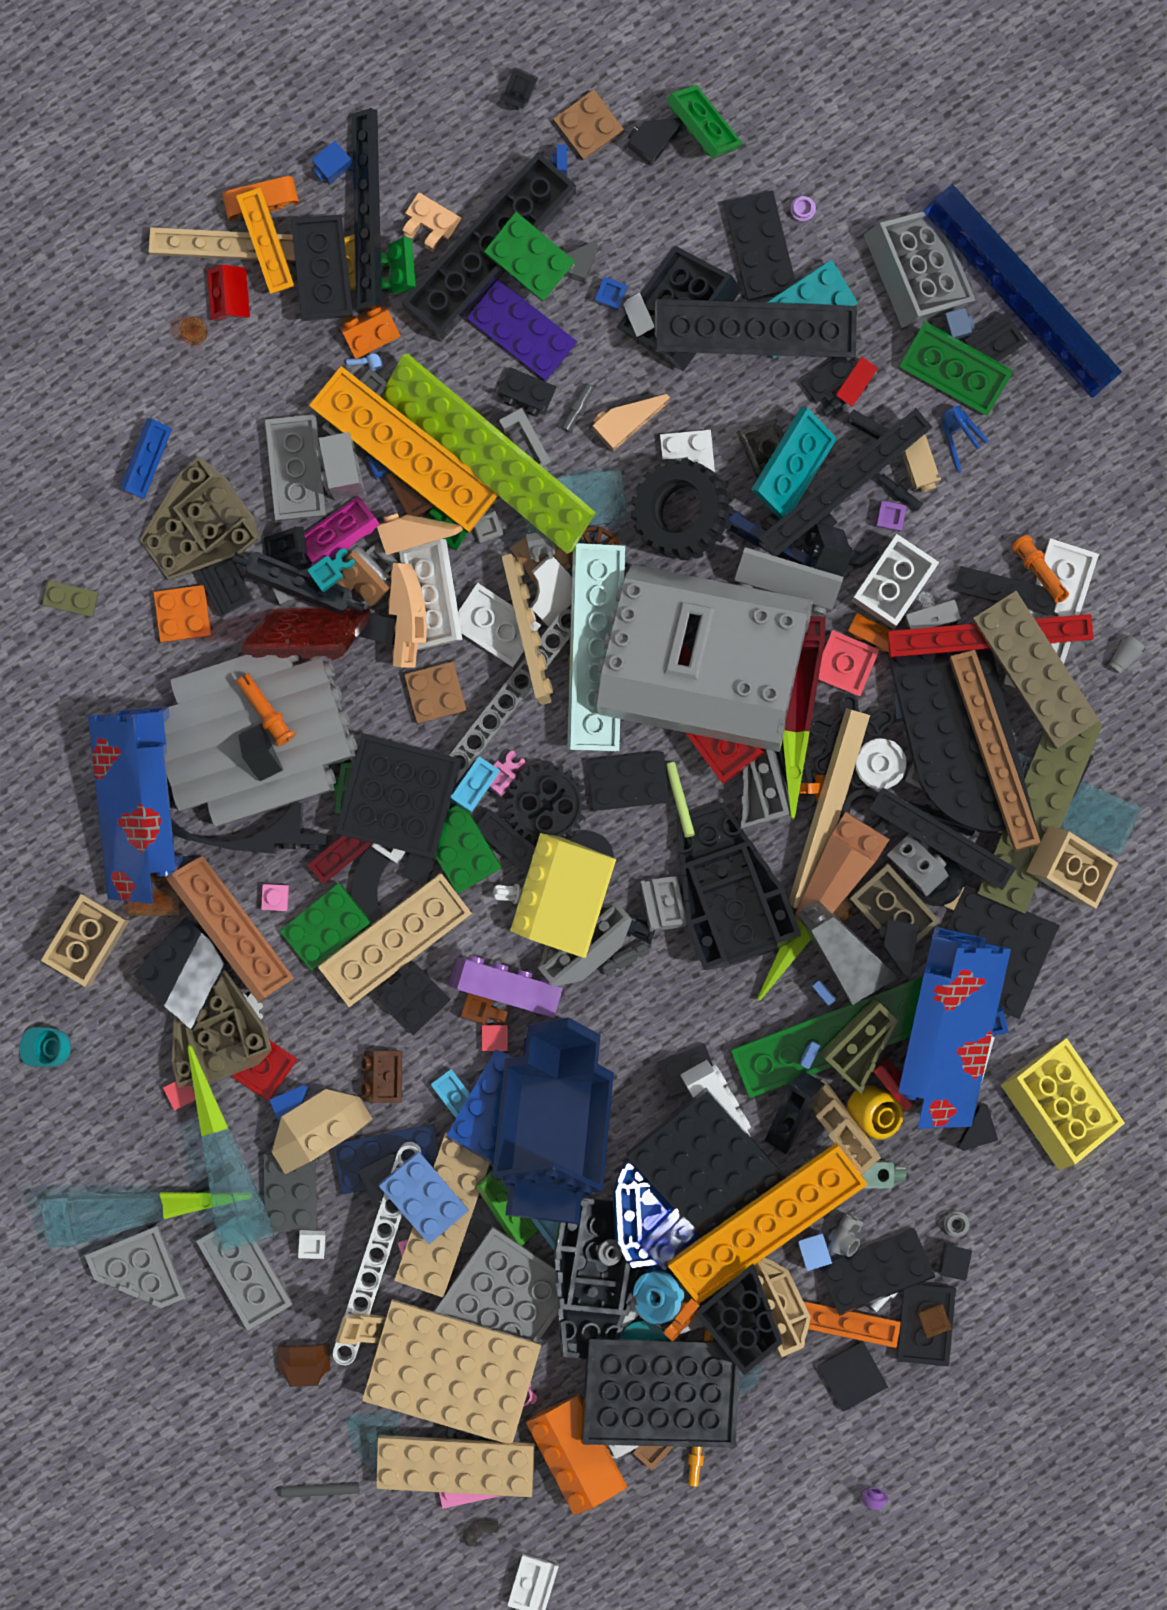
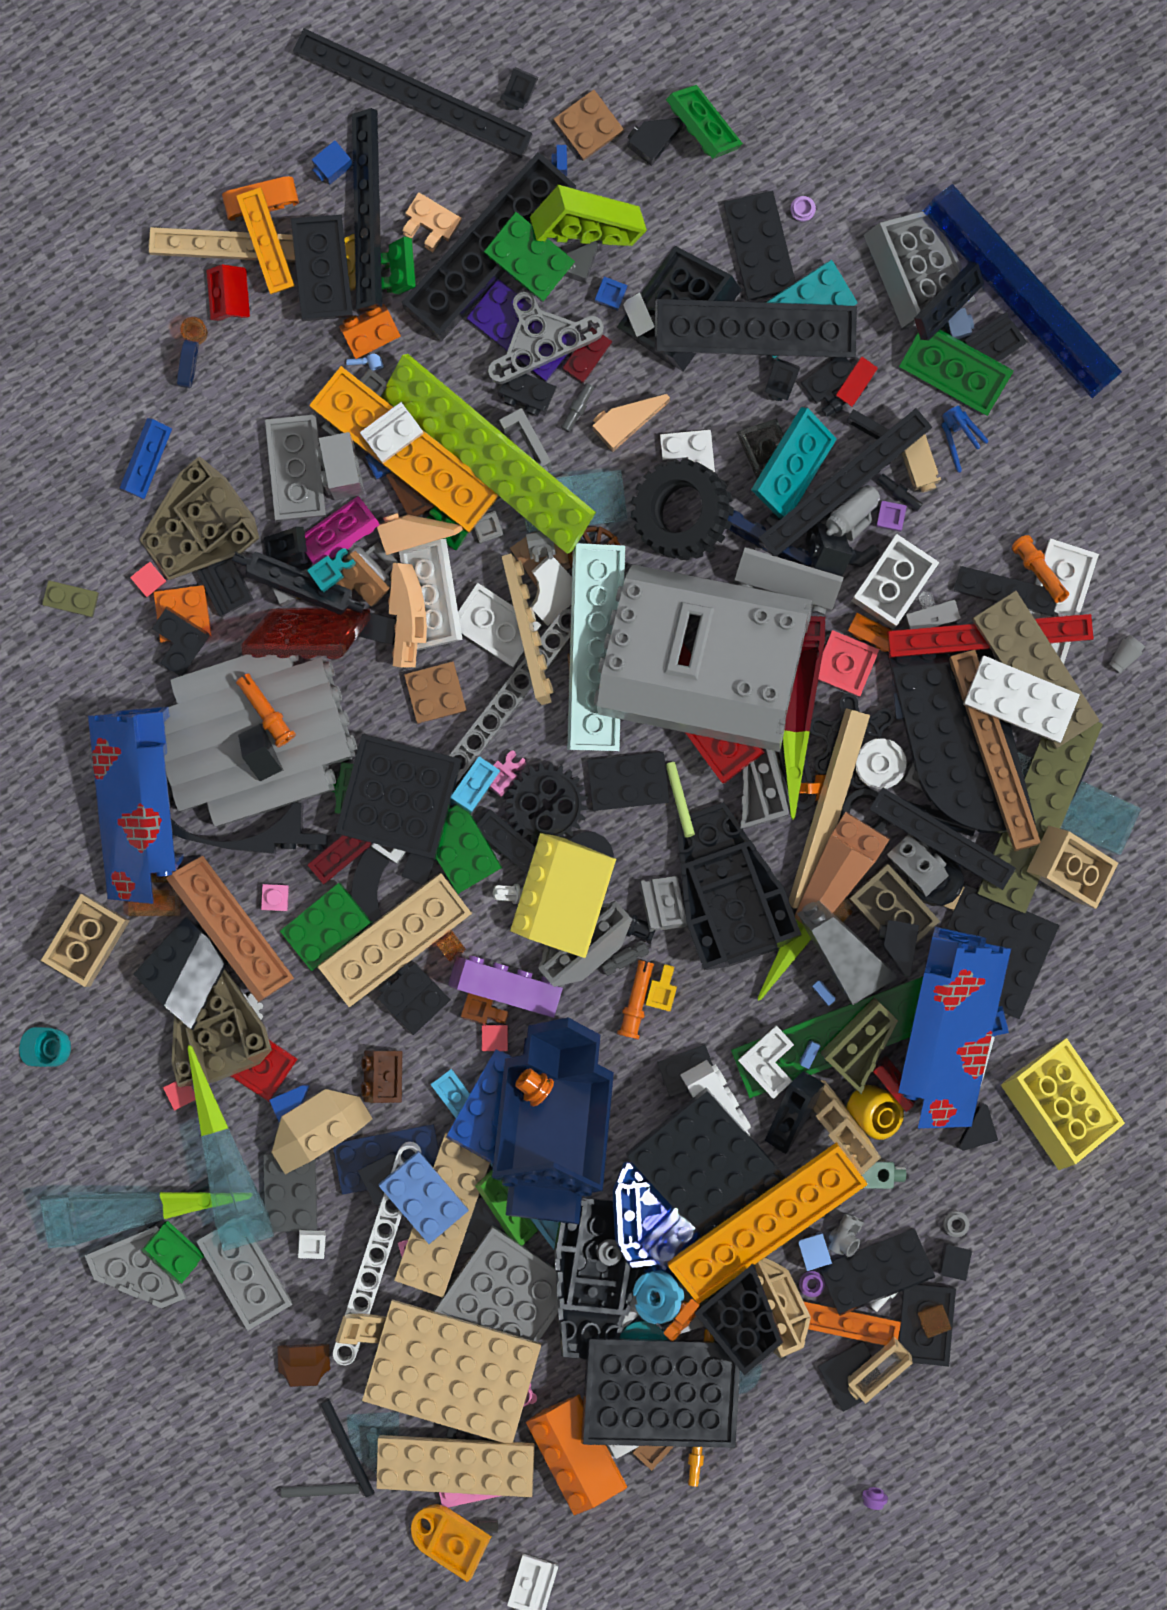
(148, 579): none -> coral tile
(173, 1252): none -> green plate
(186, 640): none -> black plate
(187, 363): none -> dark blue beam
(347, 1448): none -> black bar
(392, 432): none -> white plate
(412, 93): none -> black plate
(450, 945): none -> clear orange wheel
(450, 1540): none -> light orange plate
(527, 343): none -> light grey beam
(534, 1086): none -> orange piece
(586, 358): none -> dark red plate
(587, 217): none -> lime wedge
(634, 1013): none -> orange pin
(662, 993): none -> yellow plate
(762, 1058): none -> white plate
(782, 380): none -> black bracket
(815, 1291): none -> medium lavender plate
(853, 514): none -> light grey piece
(879, 1371): none -> tan window
(949, 301): none -> black plate
(1021, 699): none -> white plate

